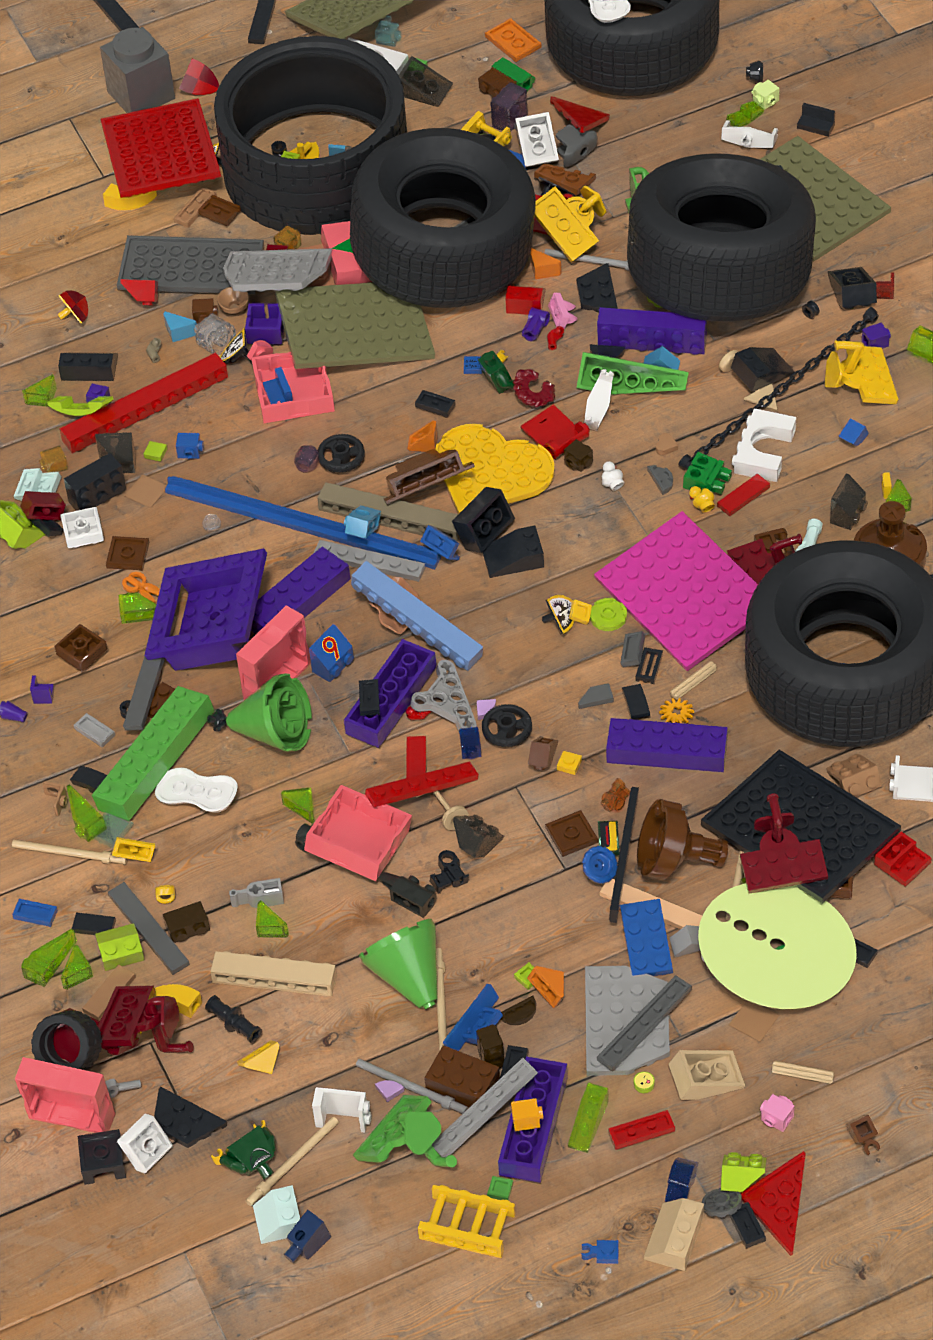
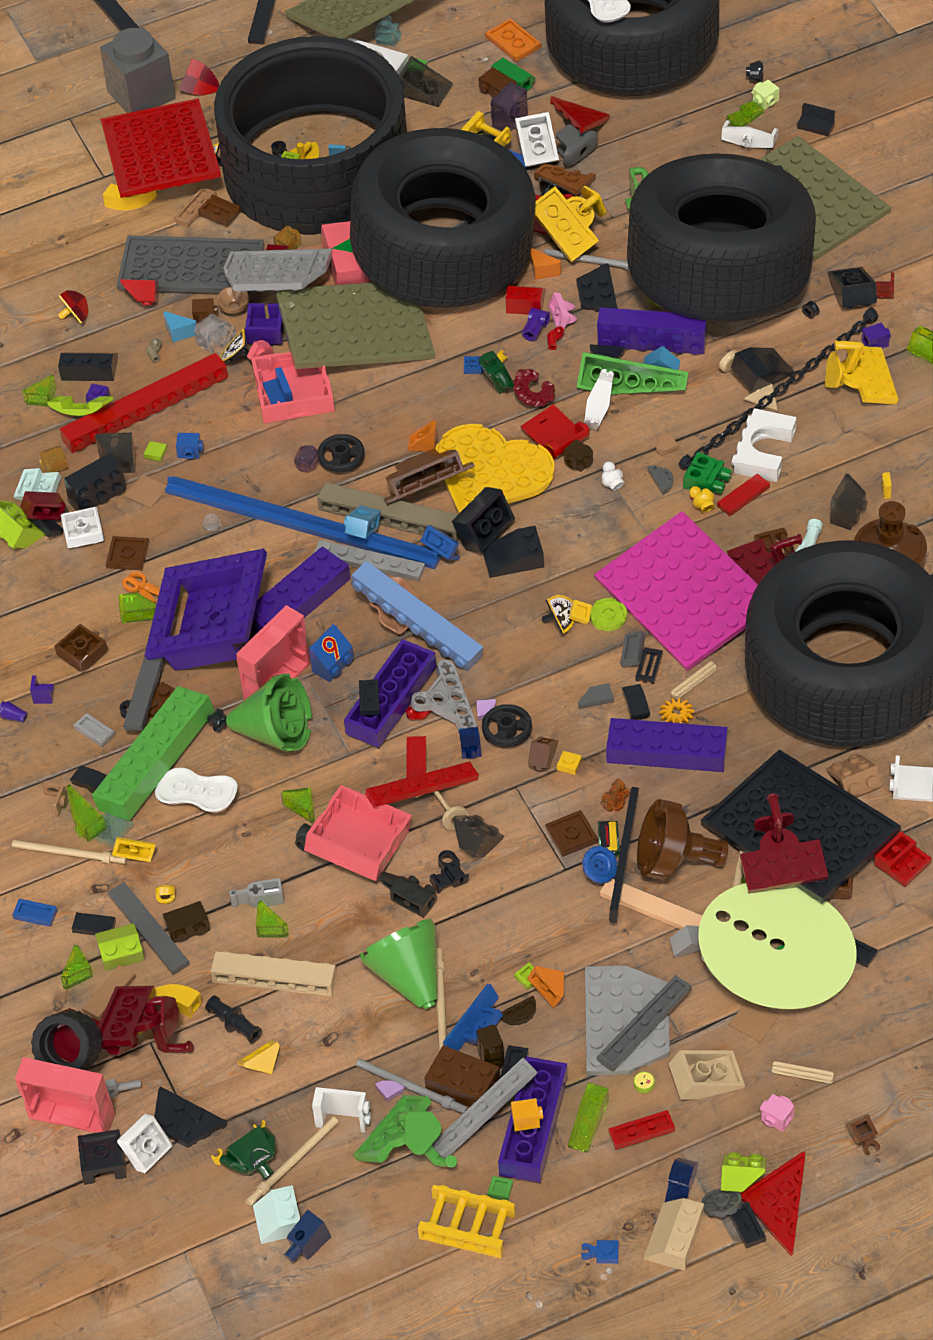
(46, 959): clear neon green slope -> none
(435, 403): black plate -> none
(646, 938): blue plate -> none
(854, 432): blue brick -> none
(901, 495): clear neon green slope -> none

